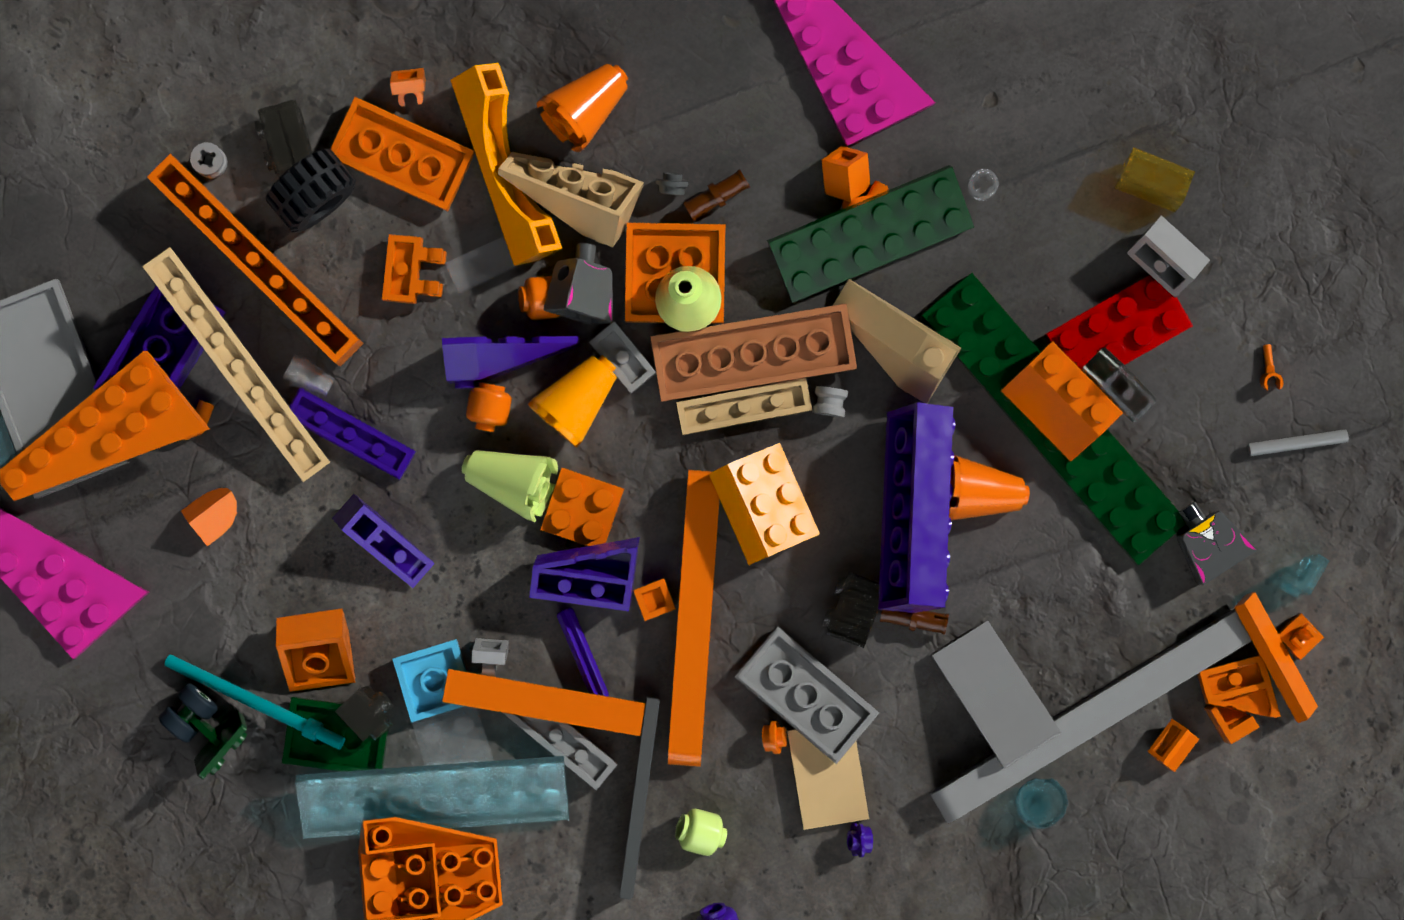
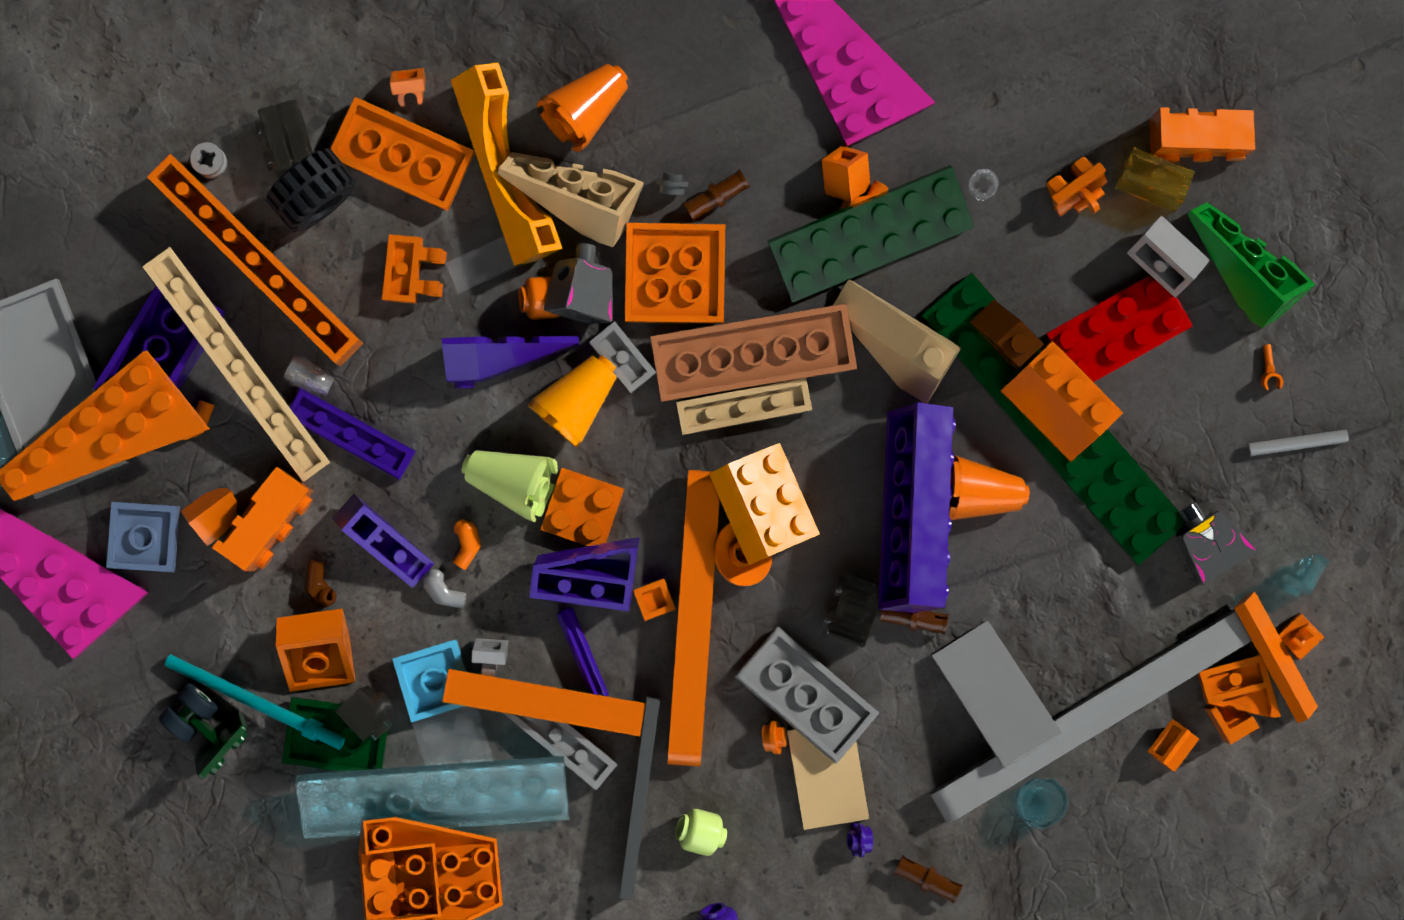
(143, 537): none -> sand blue plate
(265, 521): none -> orange wedge
(317, 587): none -> reddish brown arm
(439, 592): none -> light grey arm
(469, 541): none -> orange arm
(488, 406): orange head -> none
(692, 309): yellowish green cone -> none
(735, 570): none -> orange dish
(830, 401): light grey wheel -> none
(928, 879): none -> reddish brown pin
(1006, 334): none -> reddish brown slope
(1081, 192): none -> orange hips
(1119, 384): clear smoke brick -> none
(1202, 134): none -> orange wedge
(1256, 278): none -> green wedge

